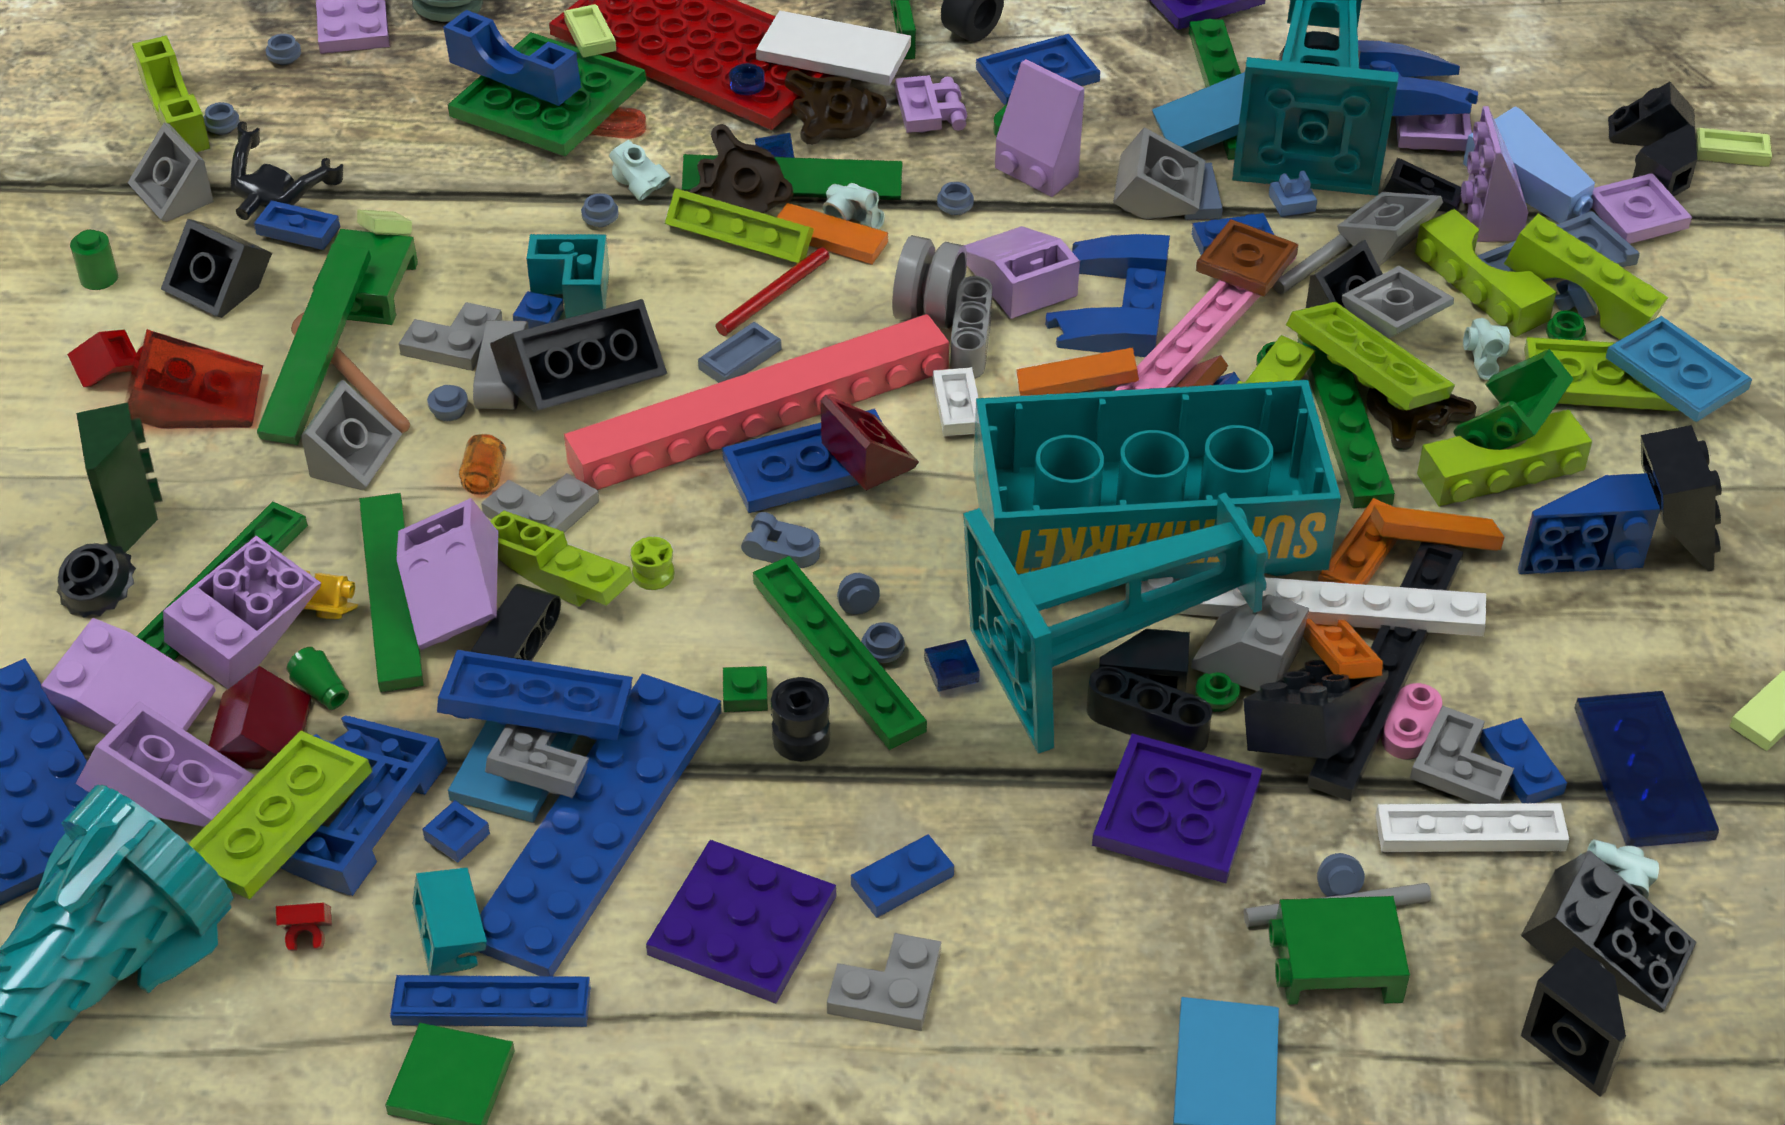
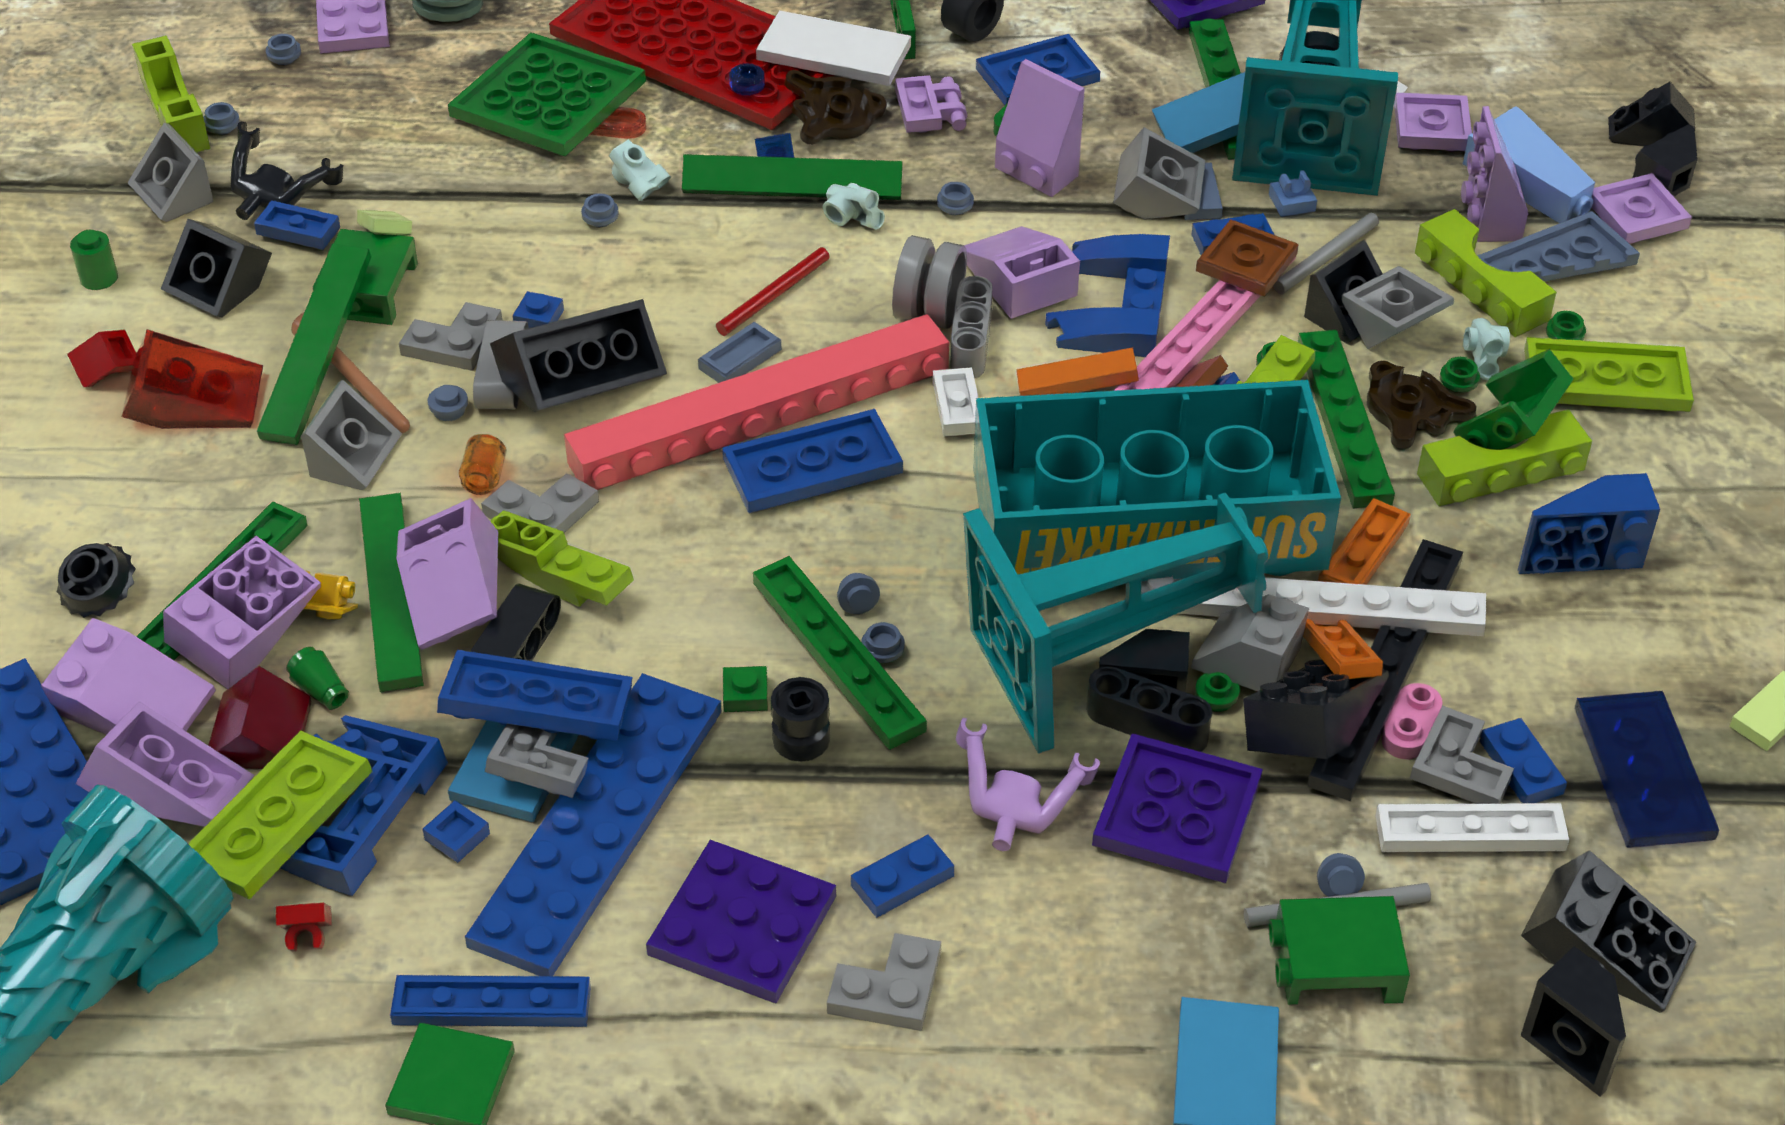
(119, 473): dark green slope -> none
(448, 920): teal hinge -> none
(479, 47): blue arch -> none
(572, 267): teal brick -> none
(590, 30): yellowish green tile -> none
(652, 563): lime wheel -> none
(739, 226): lime plate -> none
(742, 174): dark brown tile -> none
(792, 540): sand blue plate -> none
(838, 234): orange tile -> none
(862, 444): dark red slope -> none
(951, 665): clear blue plate -> none
(1015, 796): none -> lavender piece
(1370, 356): lime plate -> none
(1389, 222): light grey slope -> none
(1414, 180): black slope -> none
(1417, 95): blue wedge -> none
(1437, 527): orange tile -> none
(1460, 374): none -> green plate
(1574, 295): medium blue tile -> none
(1621, 297): lime arch -> none
(1628, 864): light aqua plate -> none
(1678, 368): dark azure tile -> none
(1684, 489): black slope -> none
(1733, 147): yellowish green tile -> none

